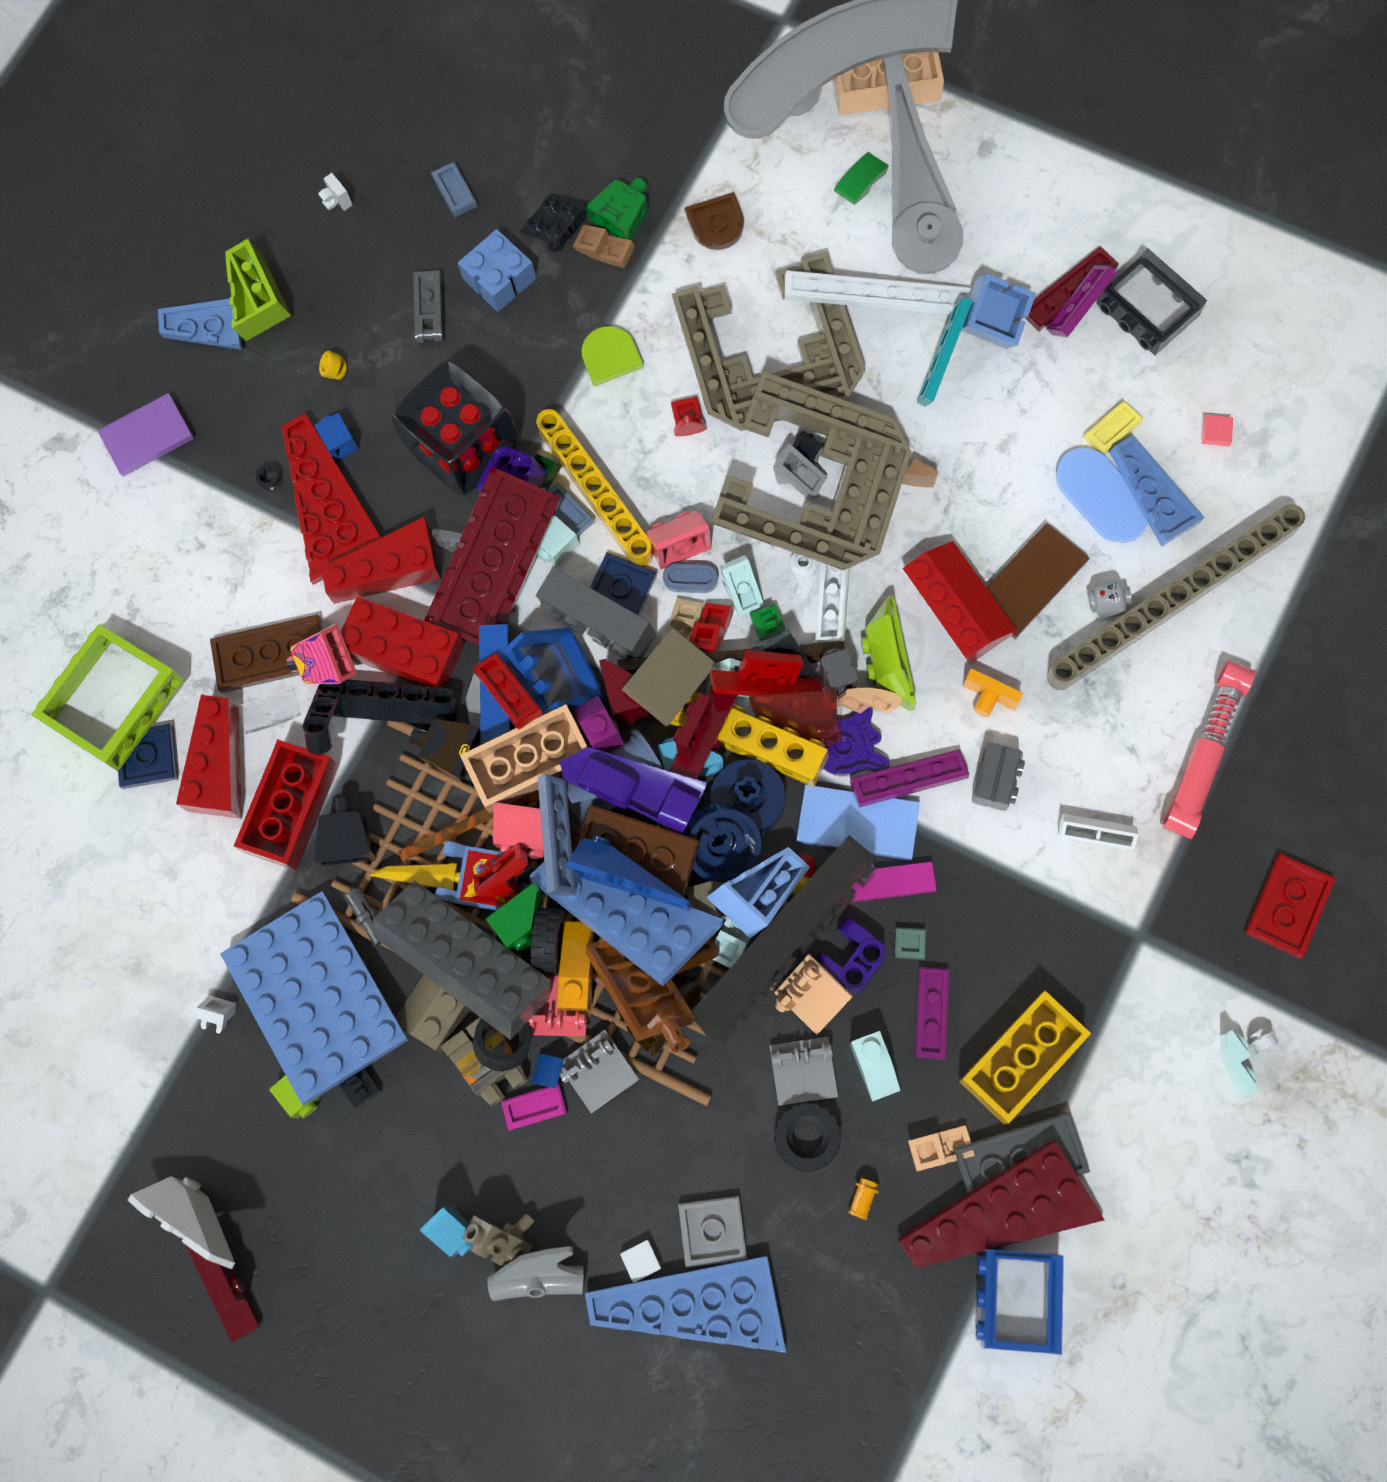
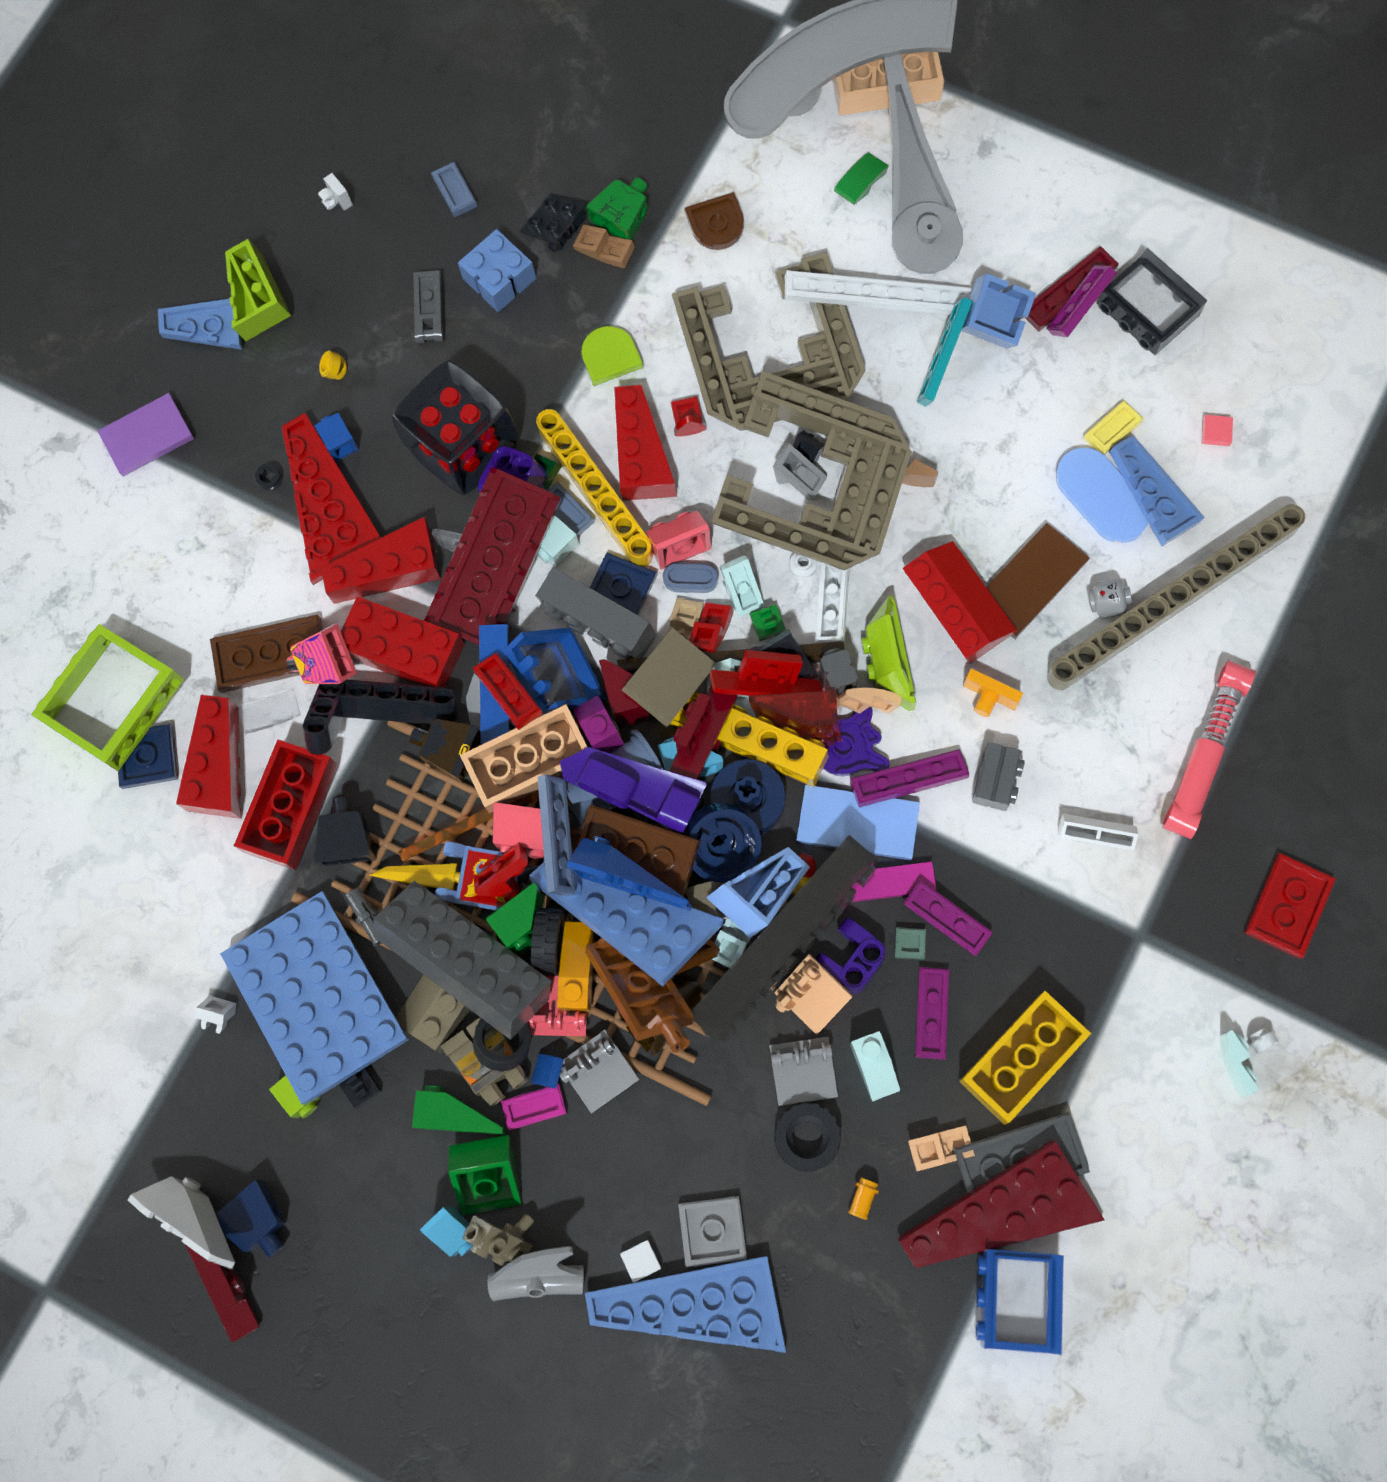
(253, 1219): none -> dark blue torso
(445, 1112): none -> green slope
(484, 1175): none -> green slope
(641, 457): none -> red wedge
(947, 918): none -> magenta tile

